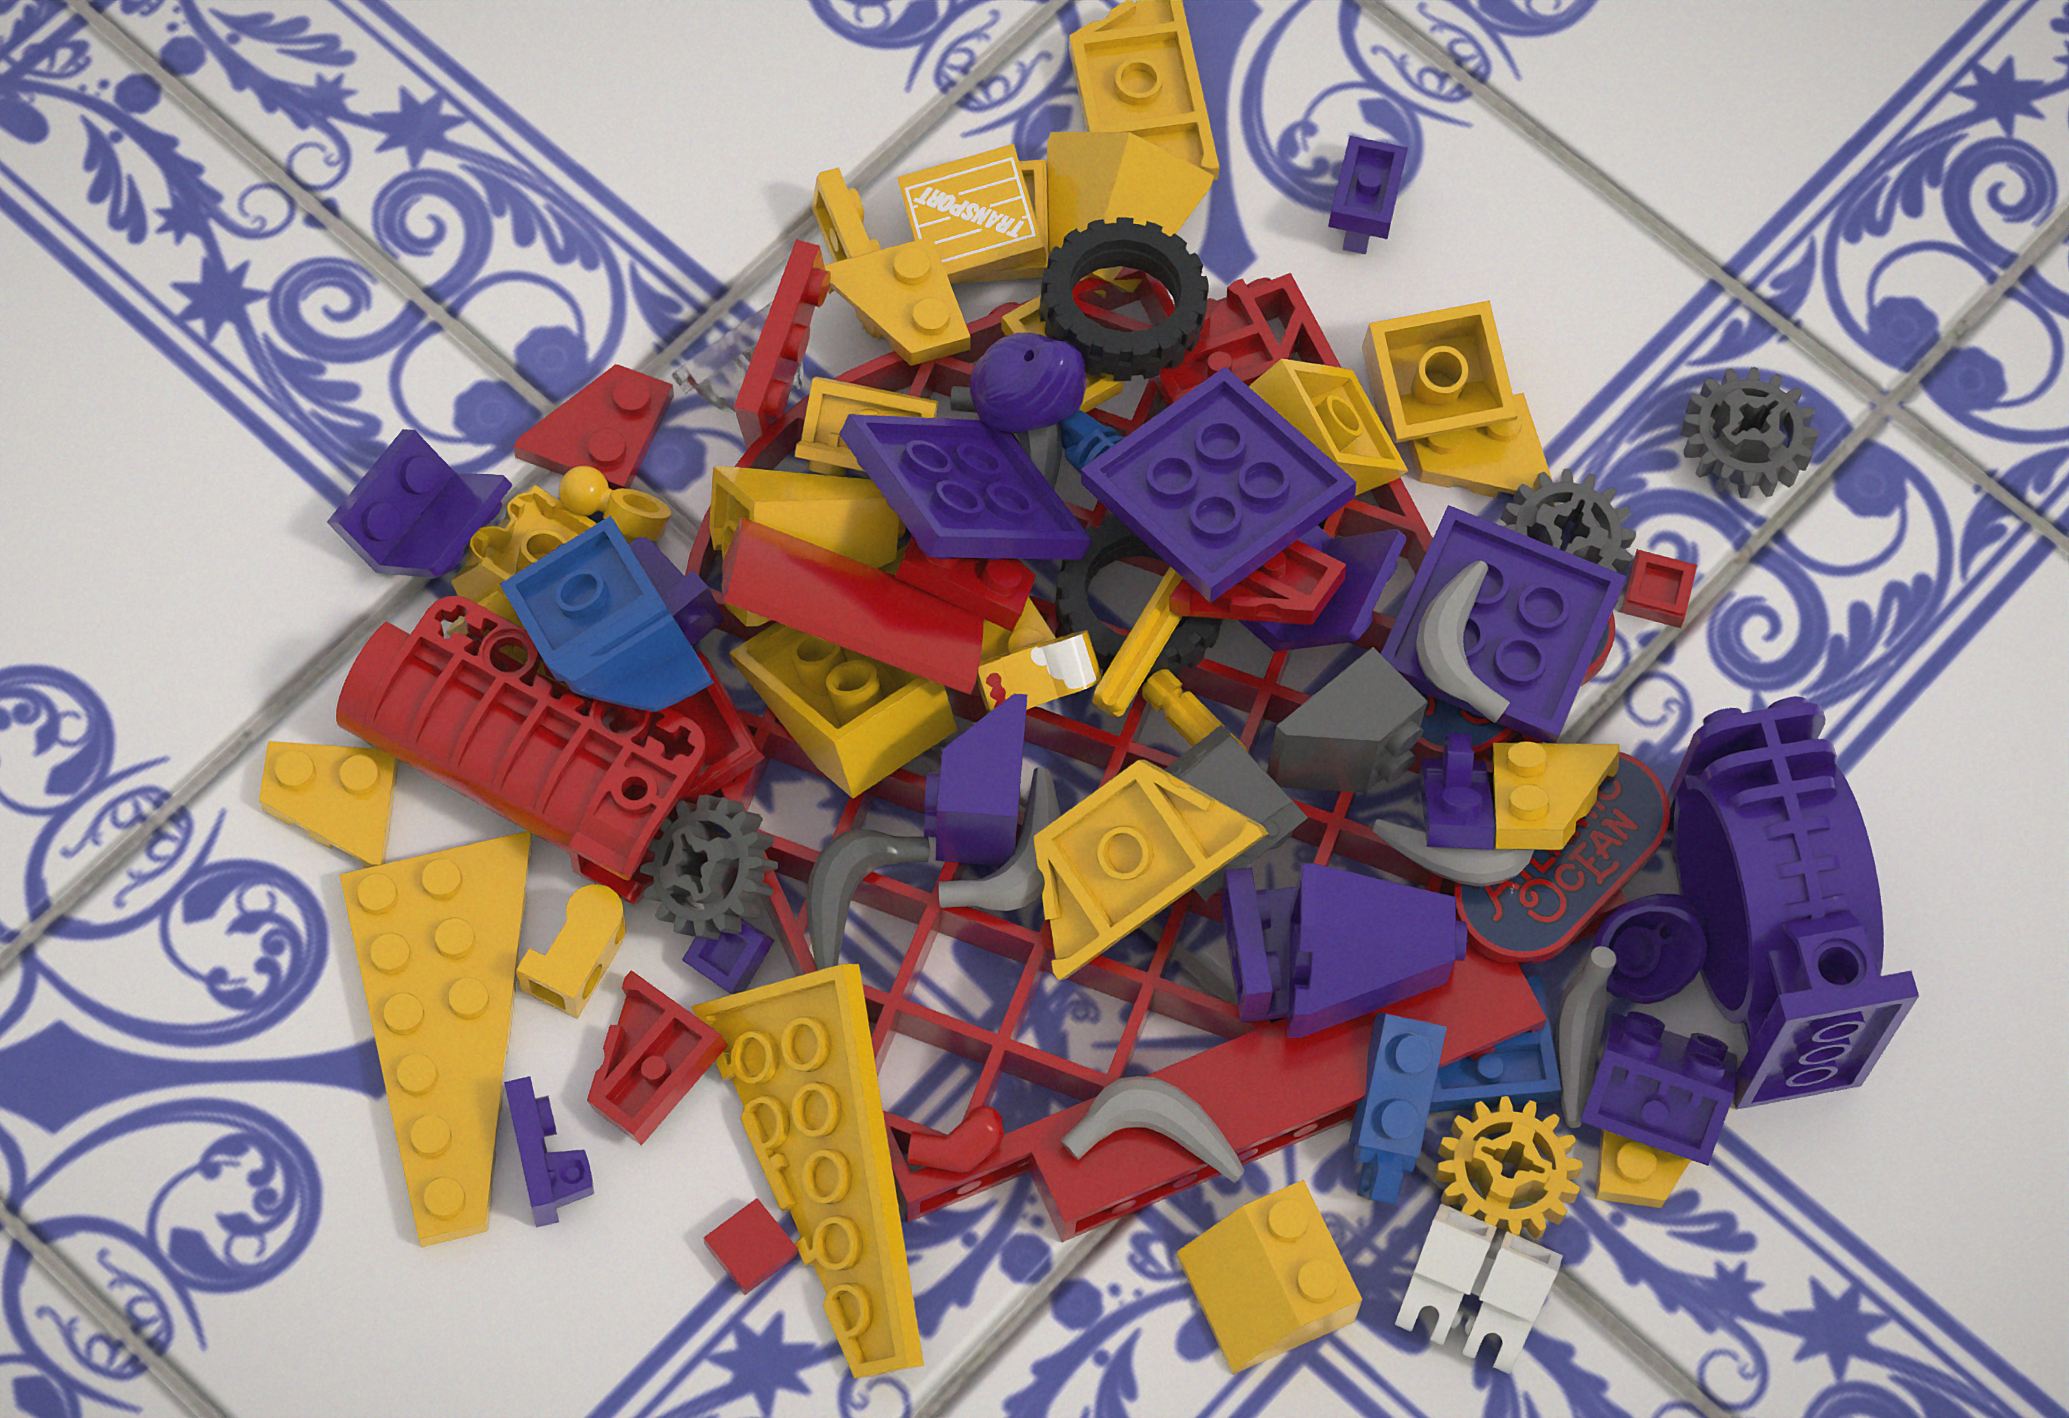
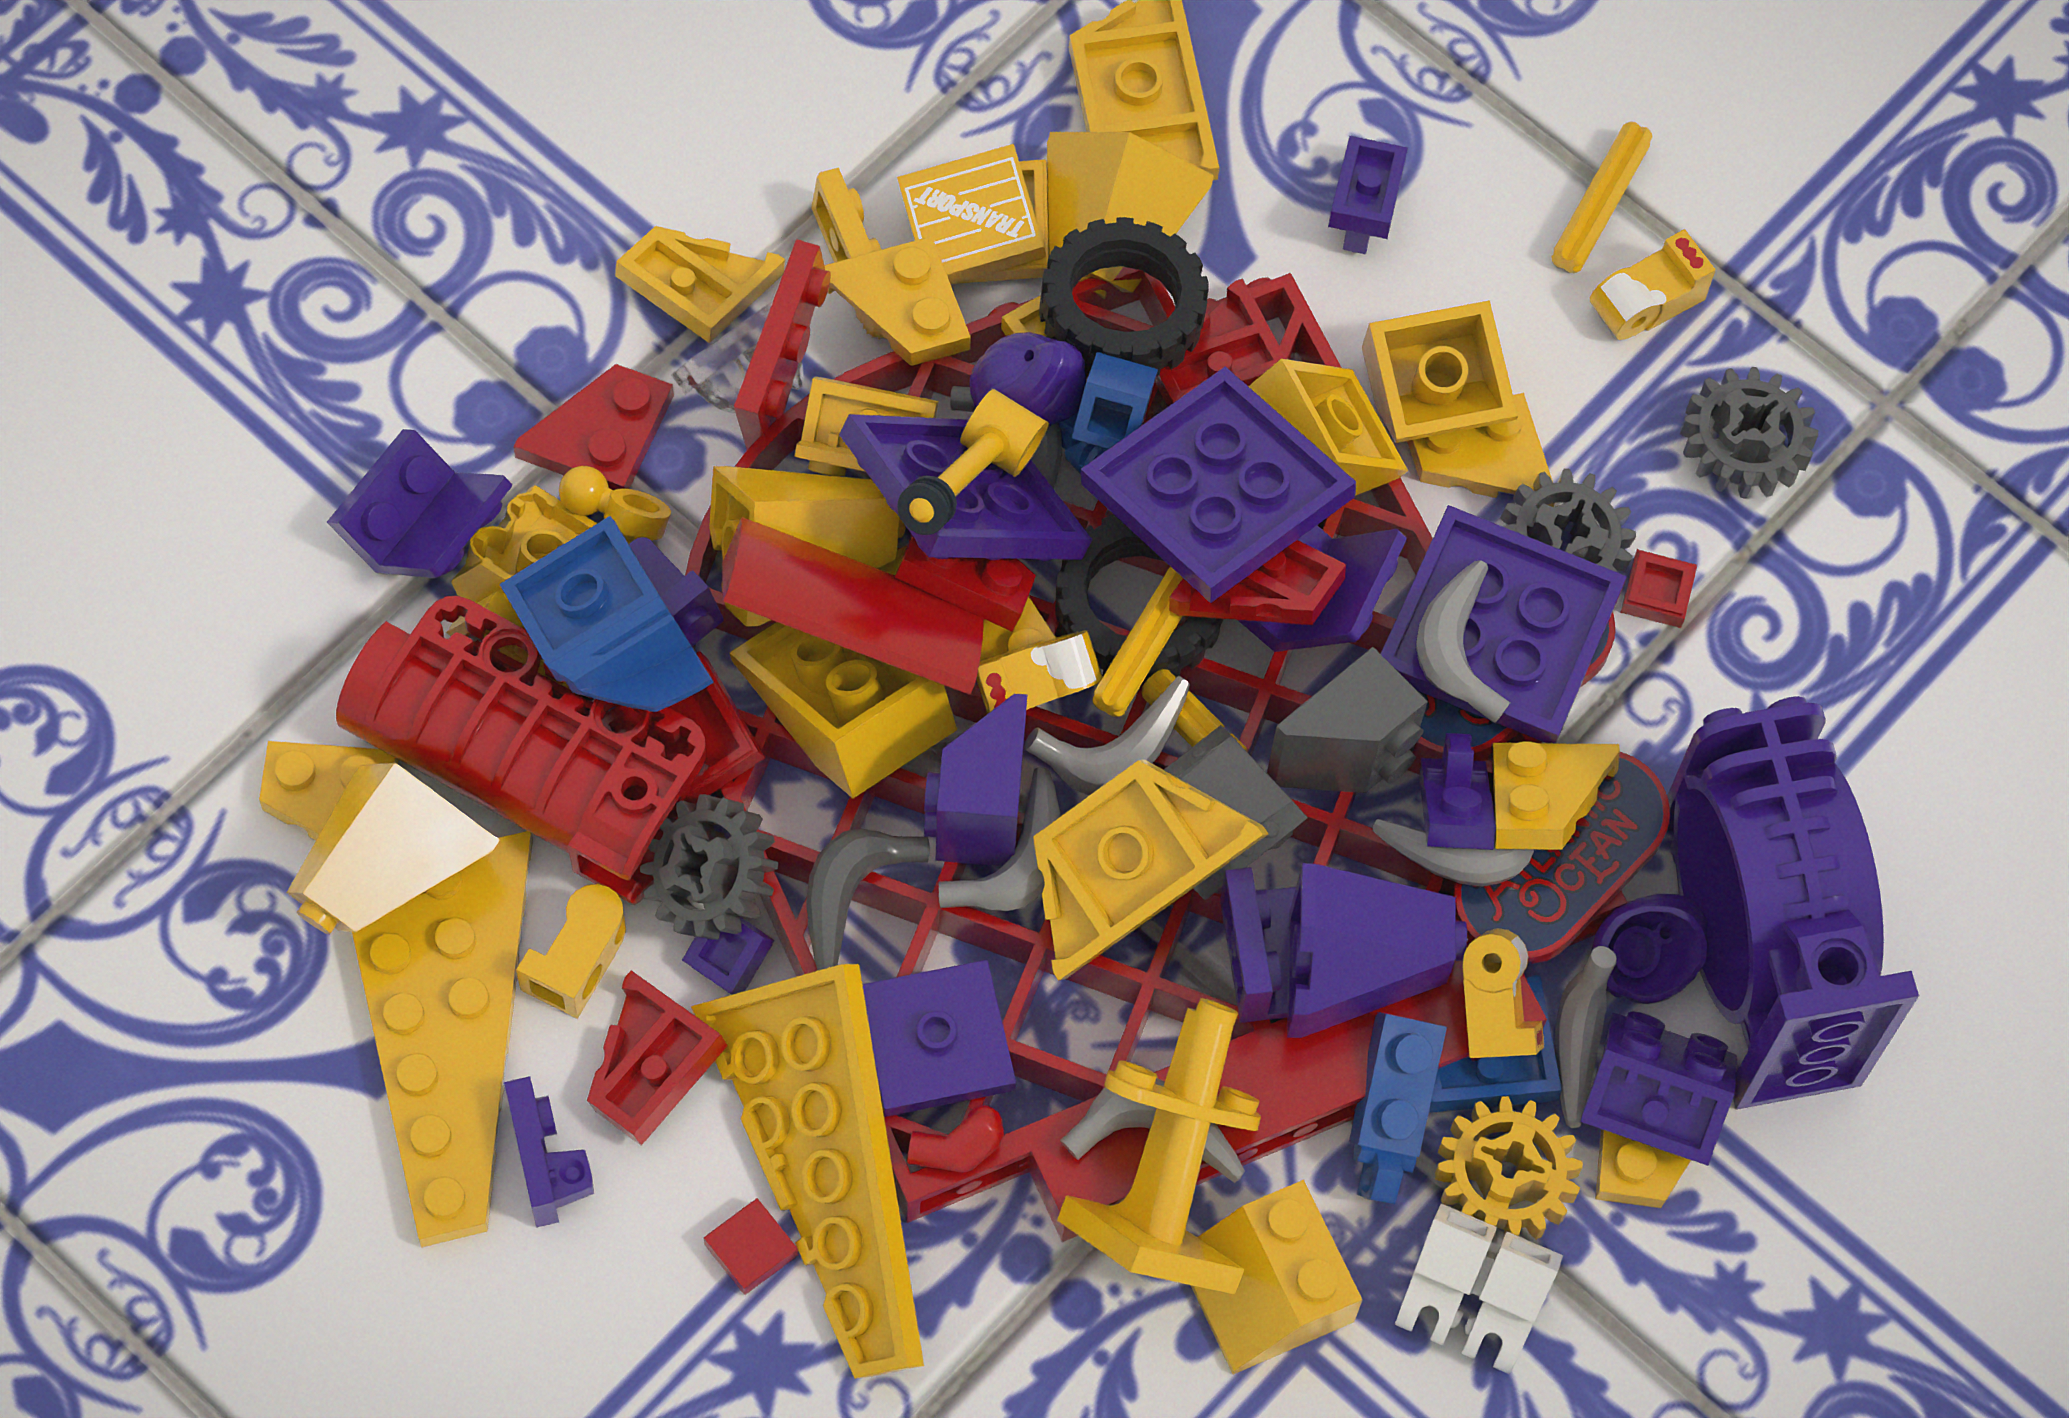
(383, 849): none -> slope
(696, 278): none -> yellow wing
(938, 1038): none -> dark purple plate
(995, 434): none -> yellow piece
(1092, 768): none -> light grey piece
(1113, 400): none -> blue brick
(1149, 1226): none -> yellow piece
(1495, 997): none -> yellow leg
(1601, 197): none -> yellow axle
(1654, 287): none -> yellow leg

